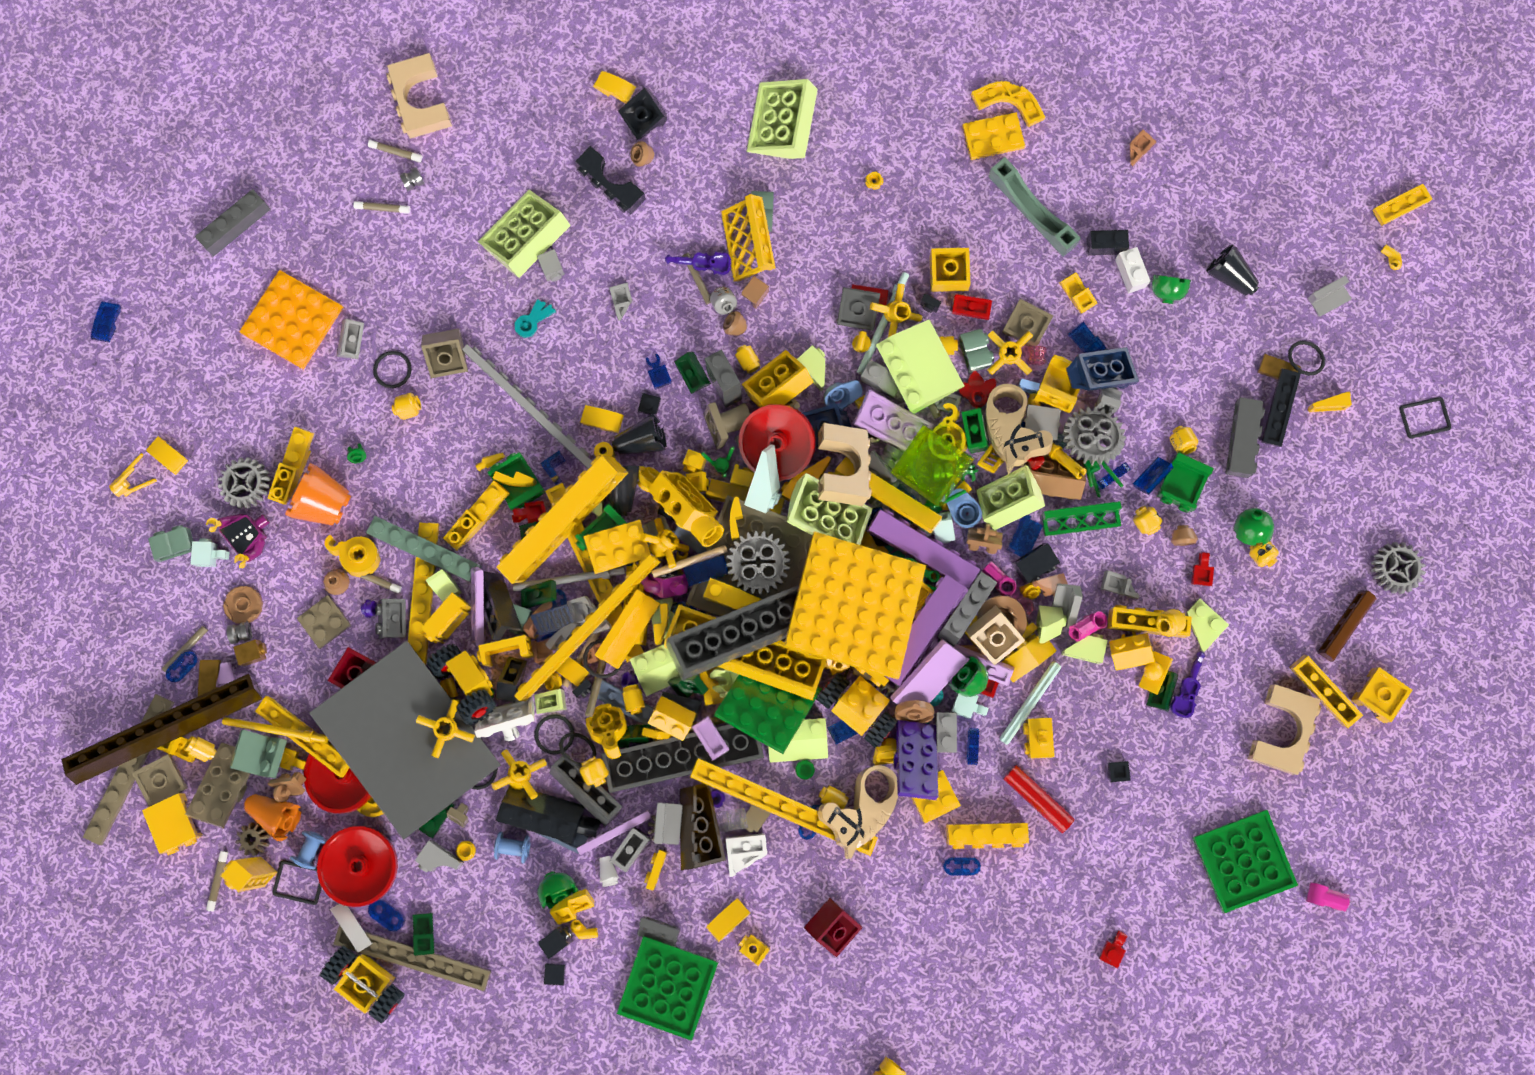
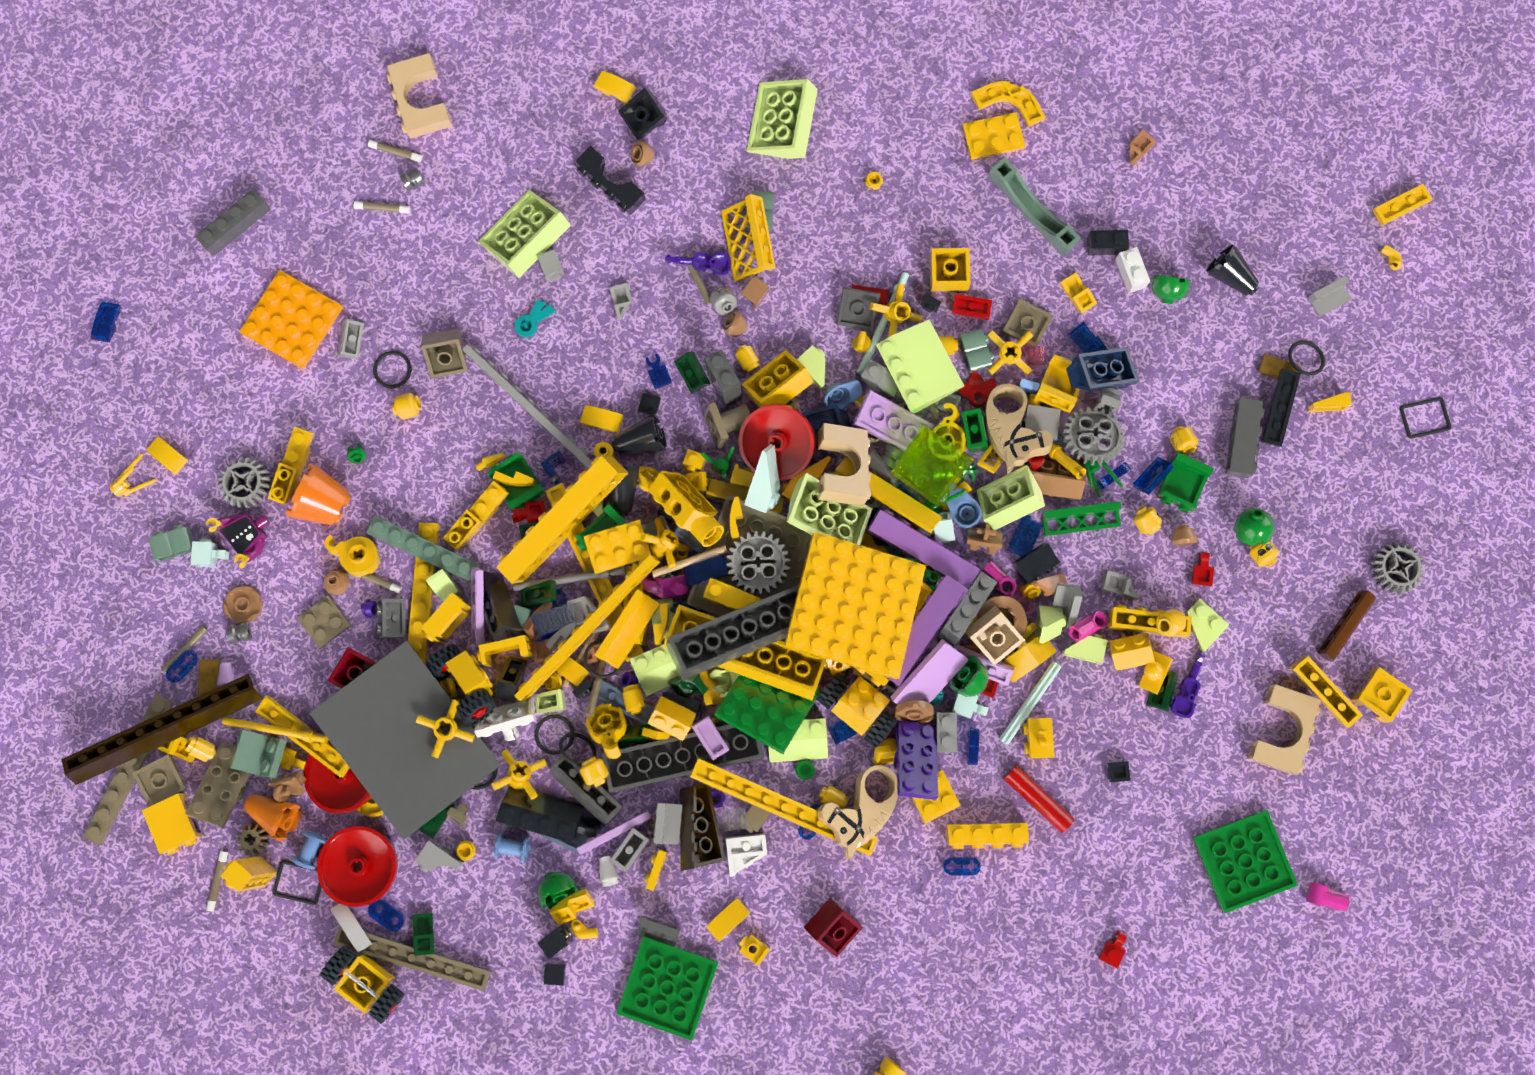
(250, 652): pearl gold brick -> none

